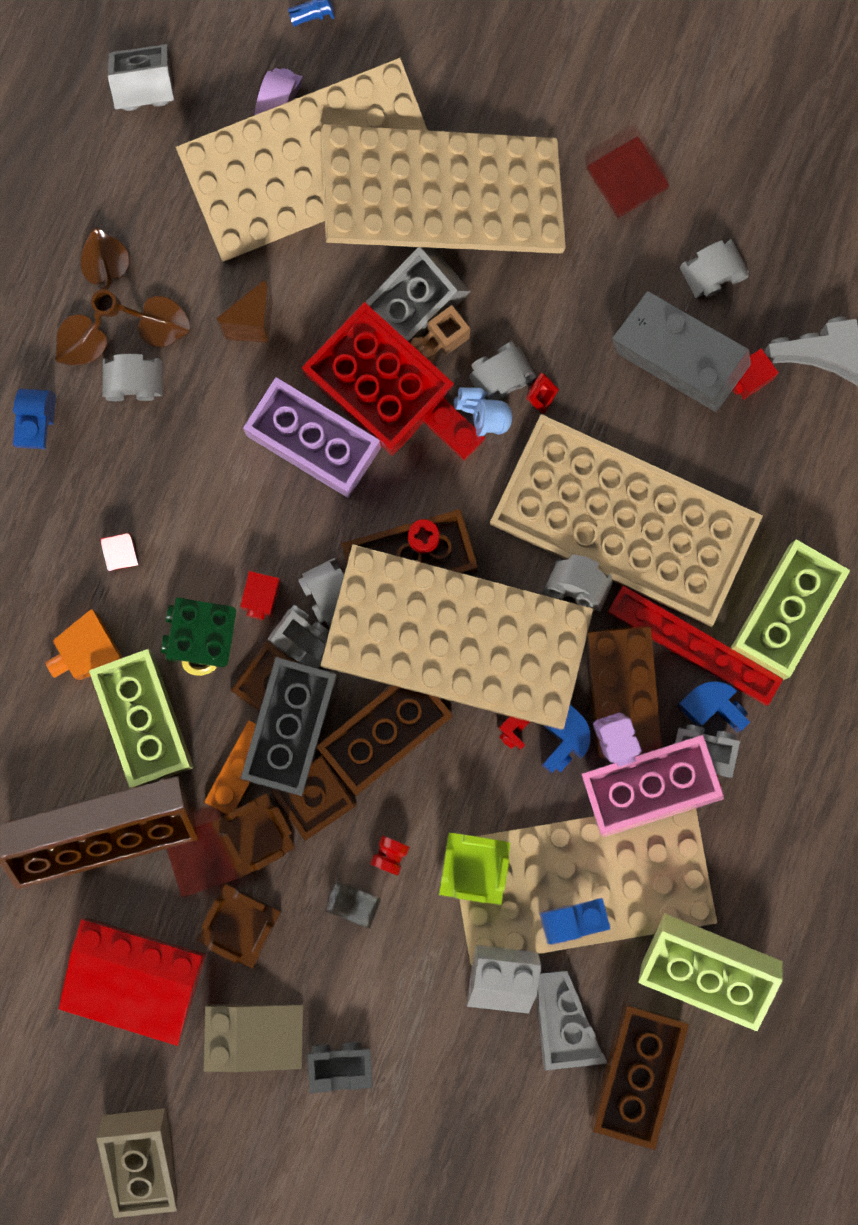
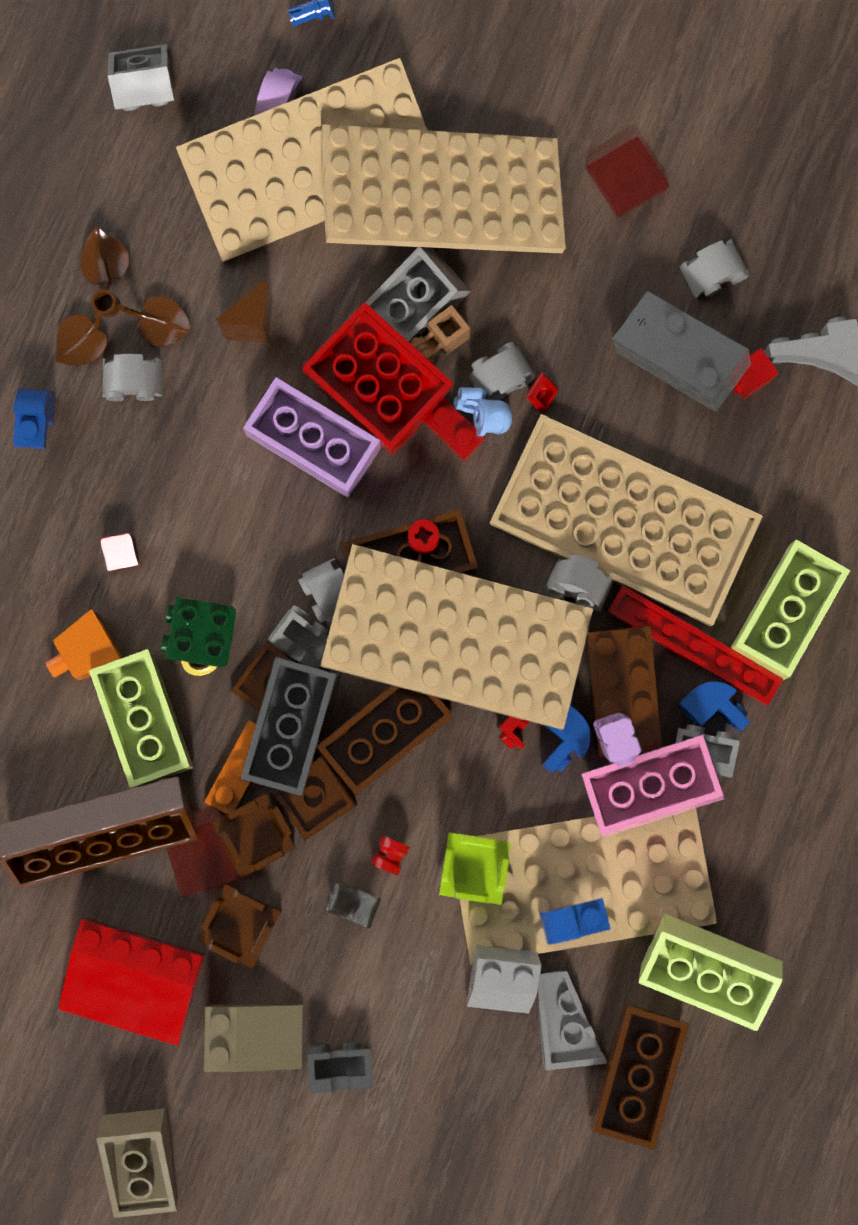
(260, 595): red brick -> none

